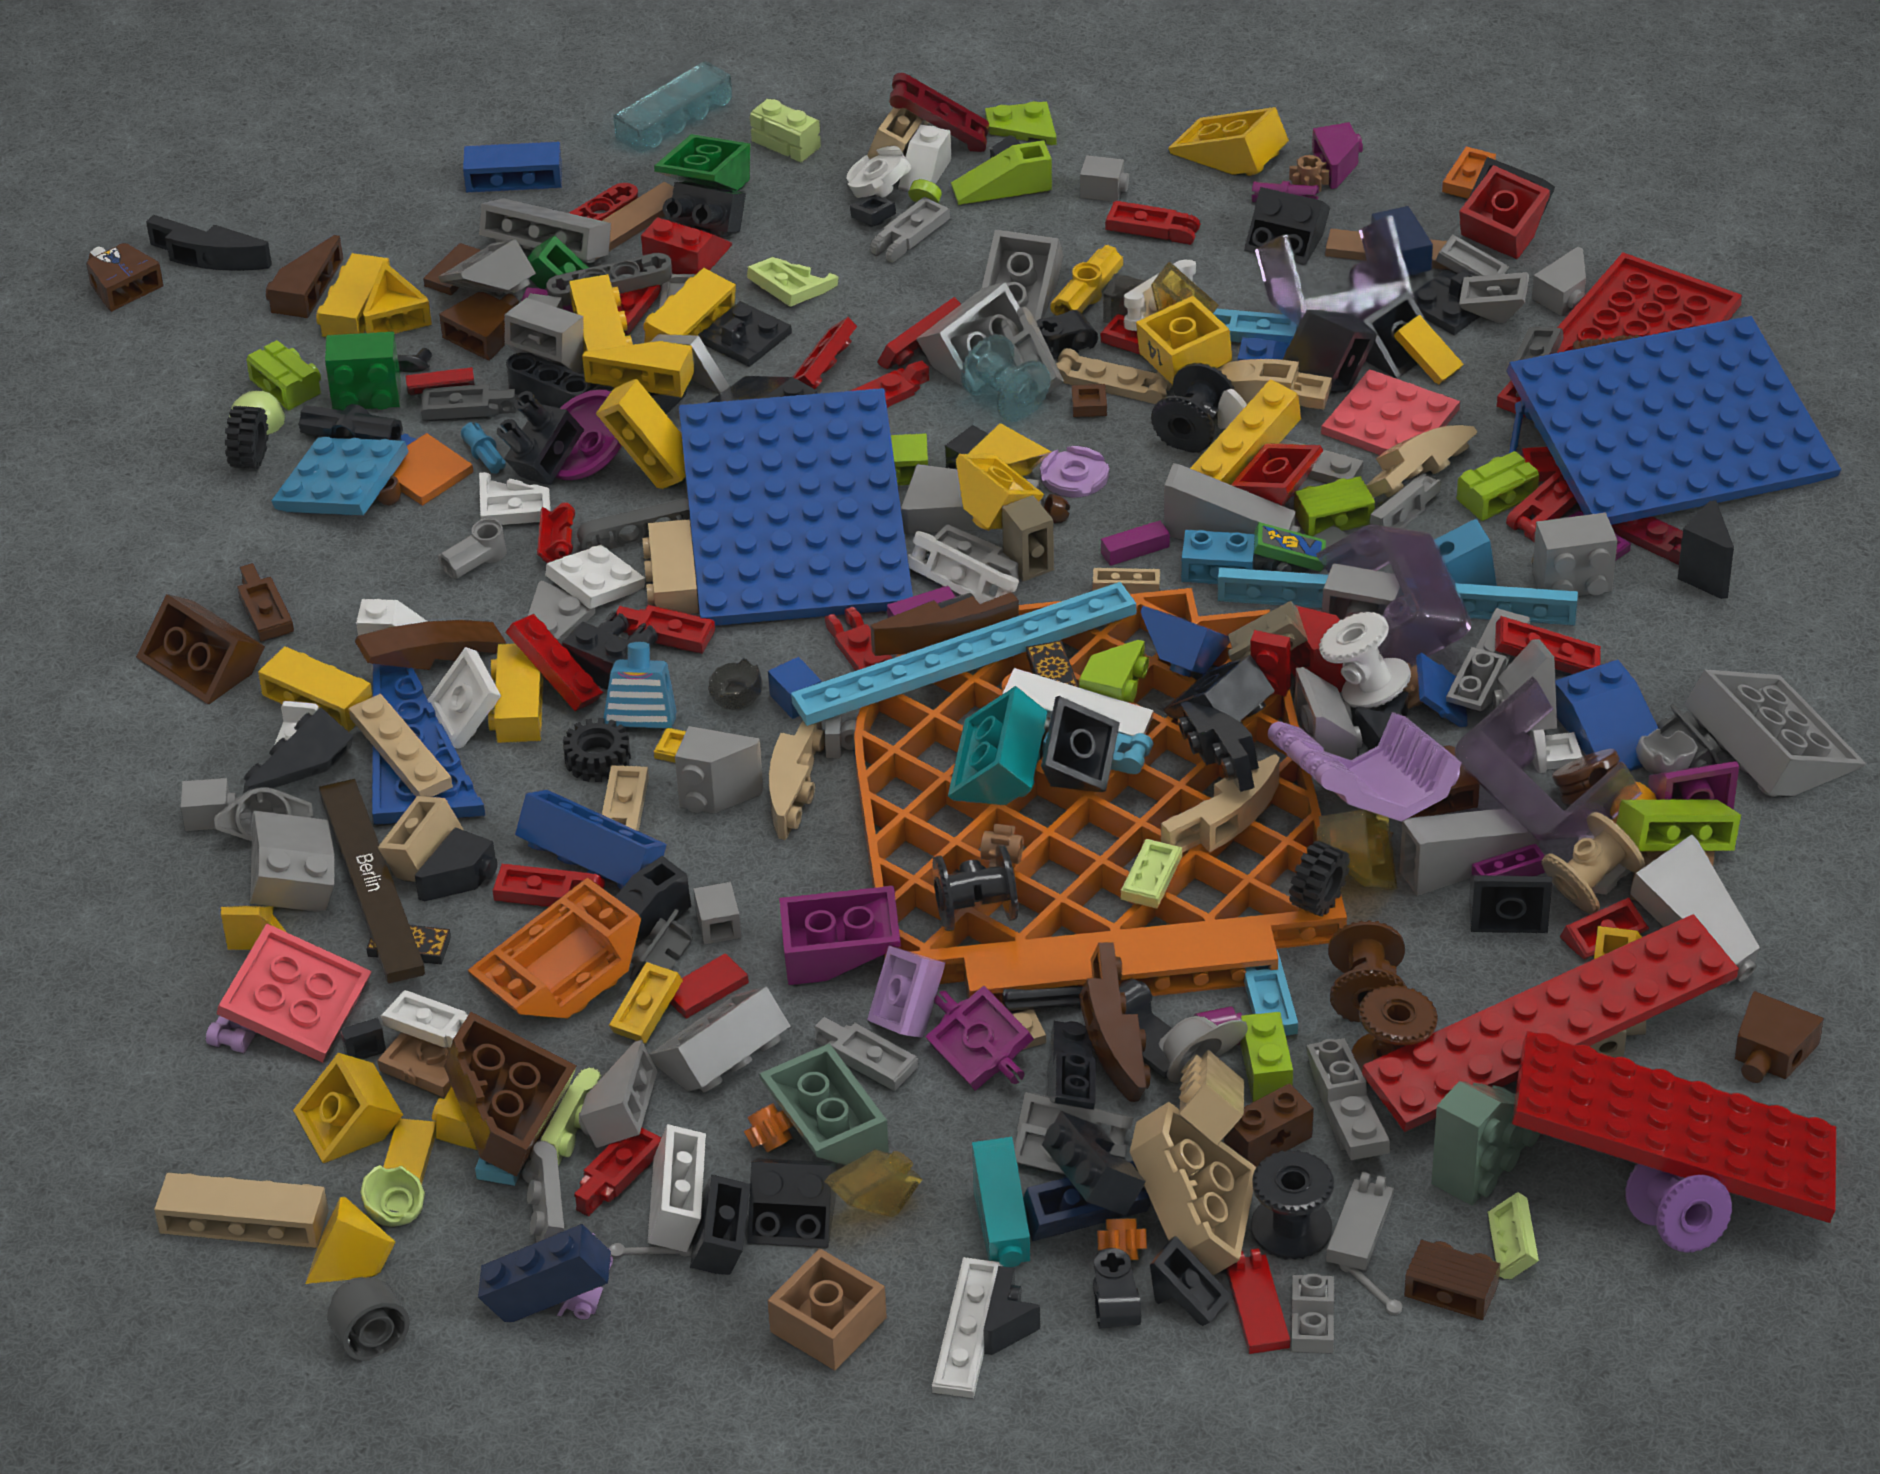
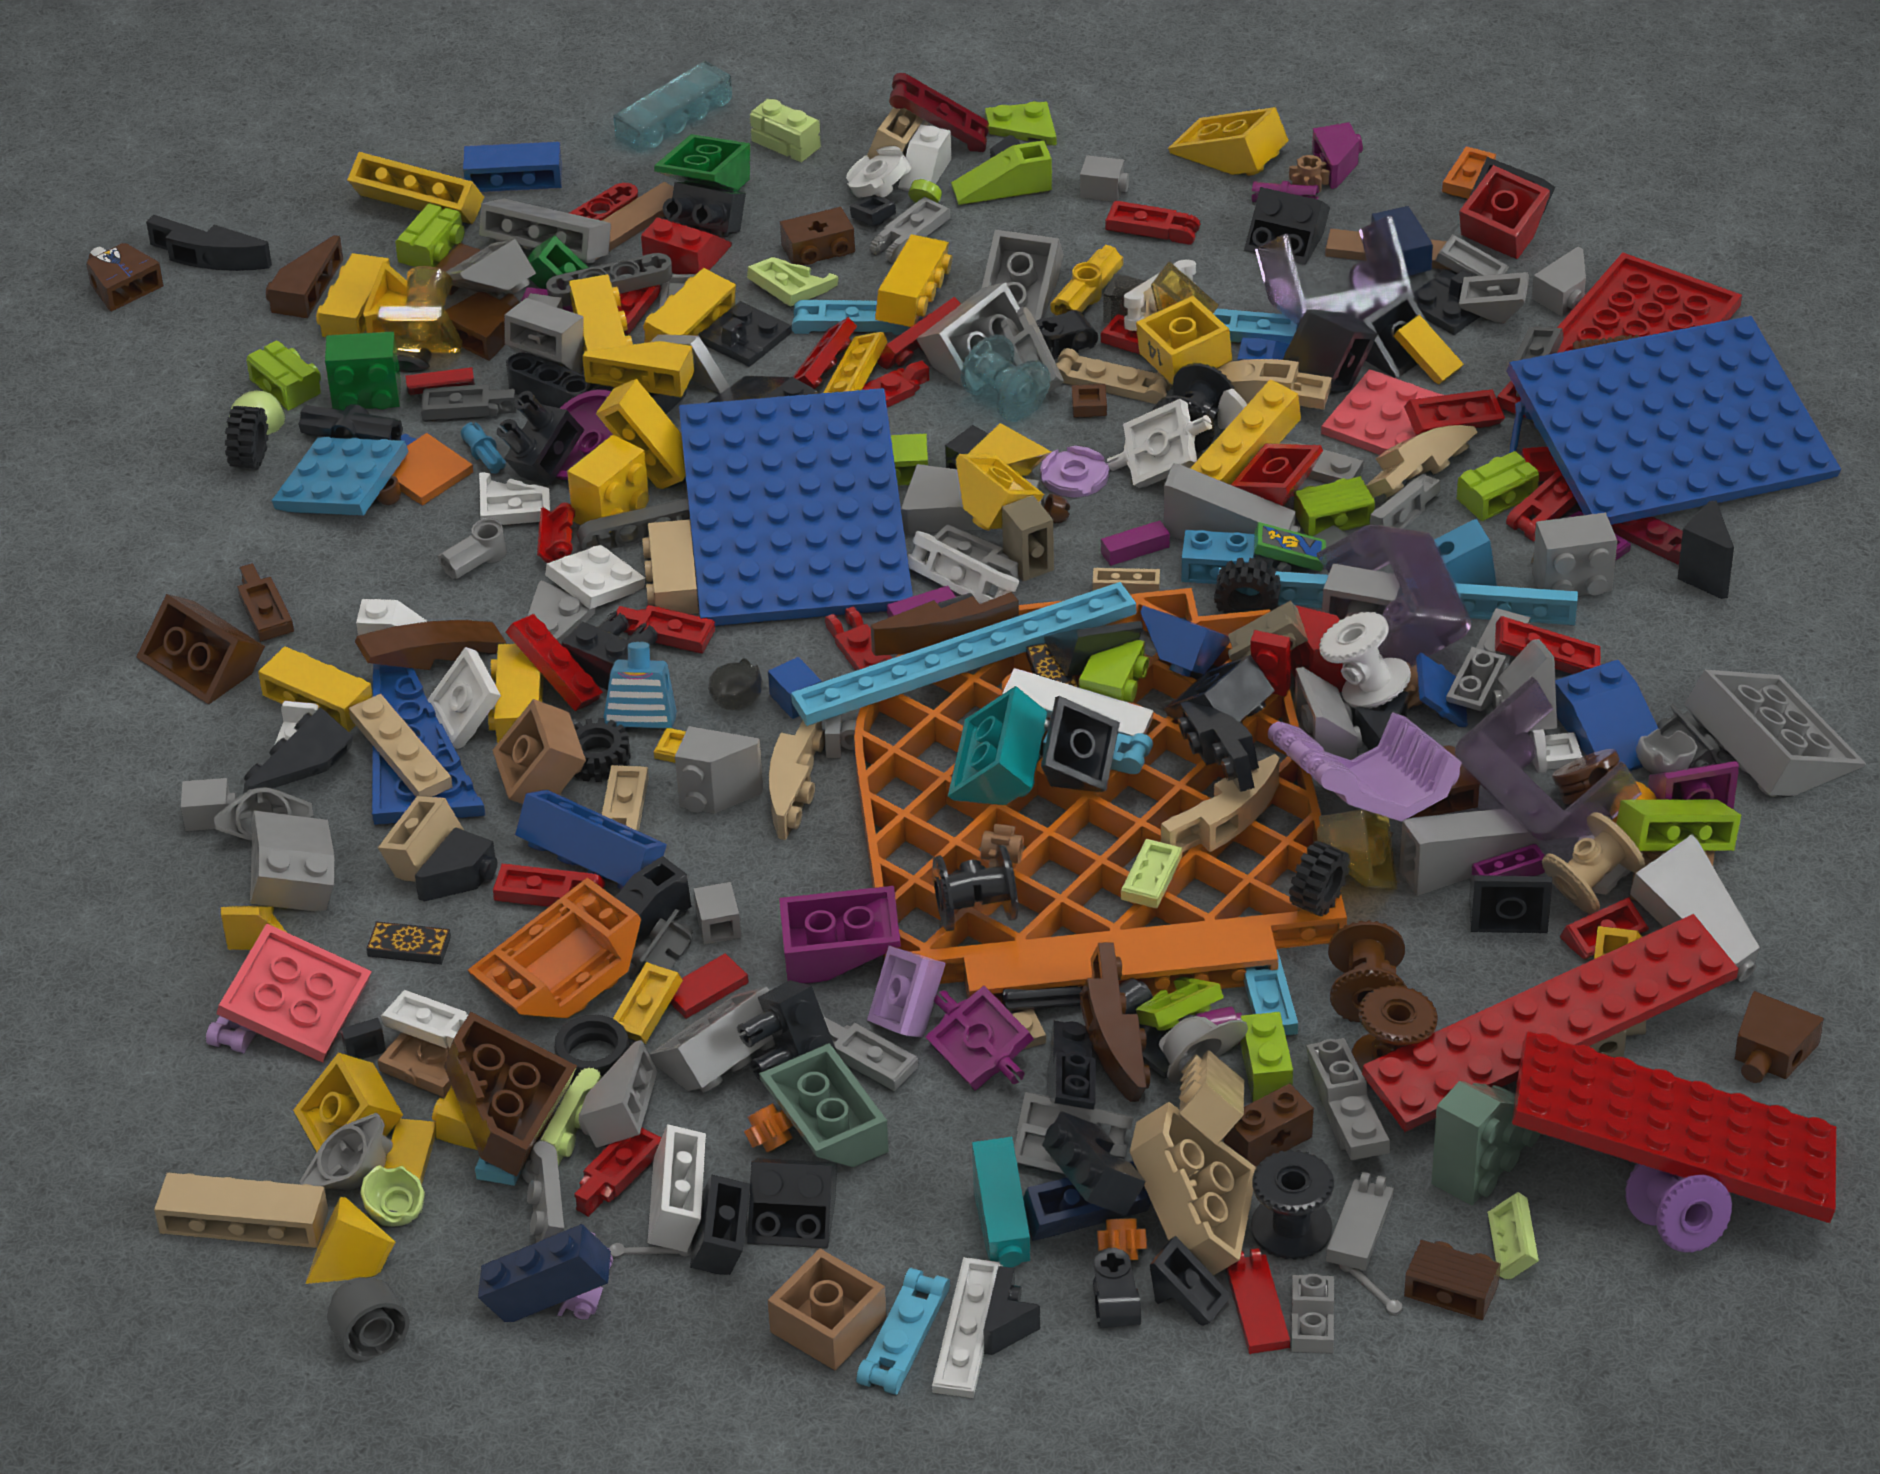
(349, 1155): none -> light grey hat
(372, 881): dark brown tile -> none
(413, 186): none -> yellow brick
(423, 319): none -> clear yellow plant
(430, 236): none -> lime brick
(539, 752): none -> medium nougat brick
(591, 1029): none -> black tyre
(608, 481): none -> yellow brick
(792, 1019): none -> black brick
(817, 236): none -> reddish brown brick
(824, 314): none -> medium azure plate
(857, 363): none -> yellow tile
(876, 1182): clear yellow slope -> none
(903, 1331): none -> medium azure plate
(913, 281): none -> yellow brick
(1075, 647): none -> black slope
(1158, 442): none -> white plate
(1189, 998): none -> lime wing
(1249, 576): none -> black tyre
(1466, 409): none -> red plate

